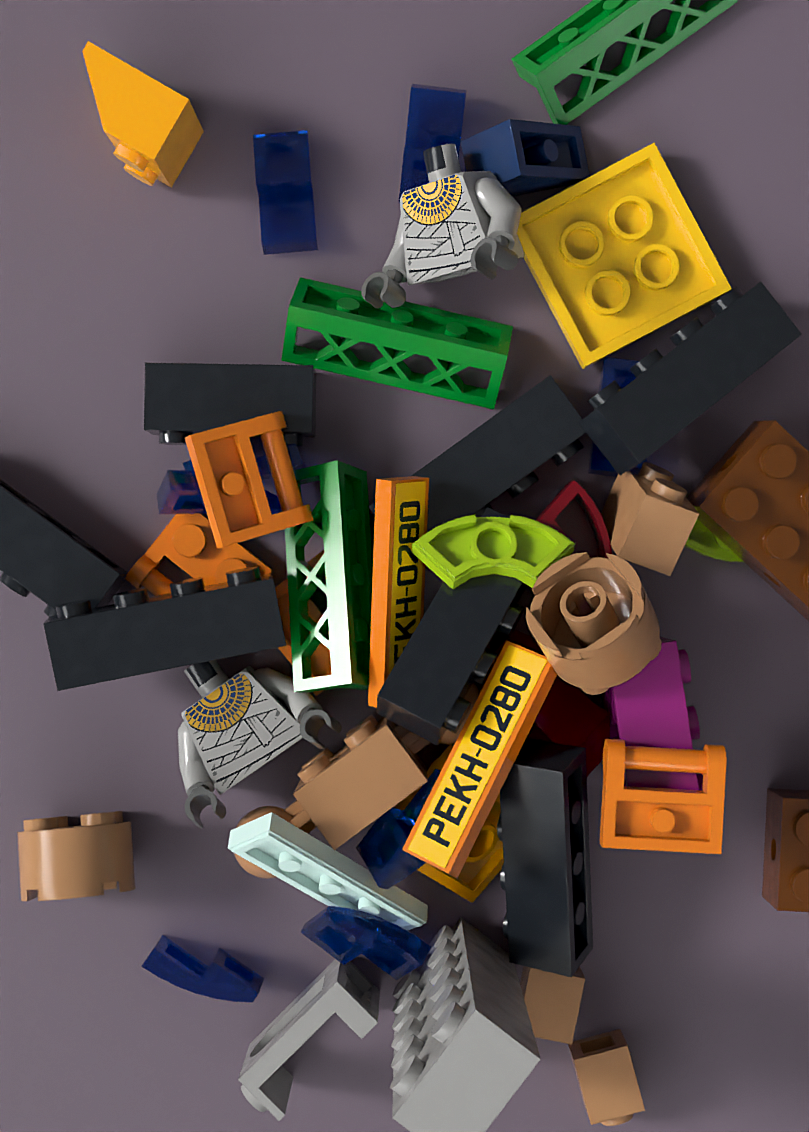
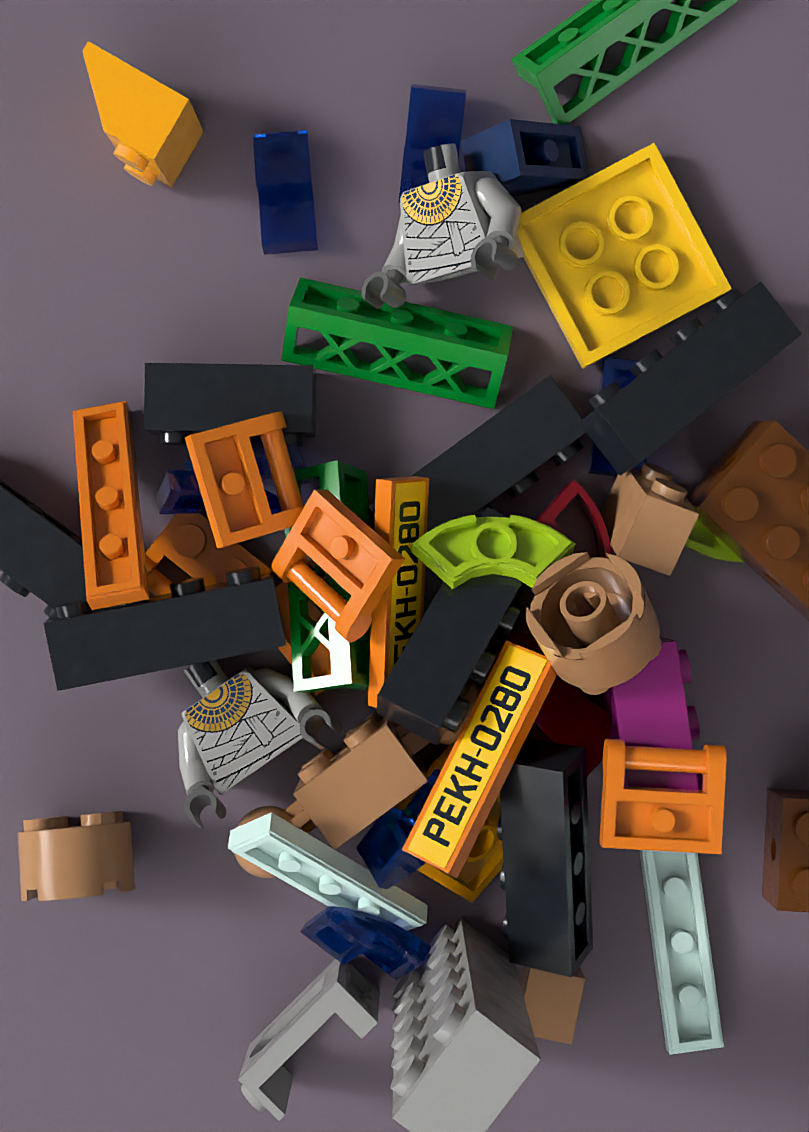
(109, 506): none -> orange tile
(220, 979): clear blue slope -> none
(344, 550): none -> orange plate
(606, 1078): medium nougat brick -> none
(681, 951): none -> light aqua tile

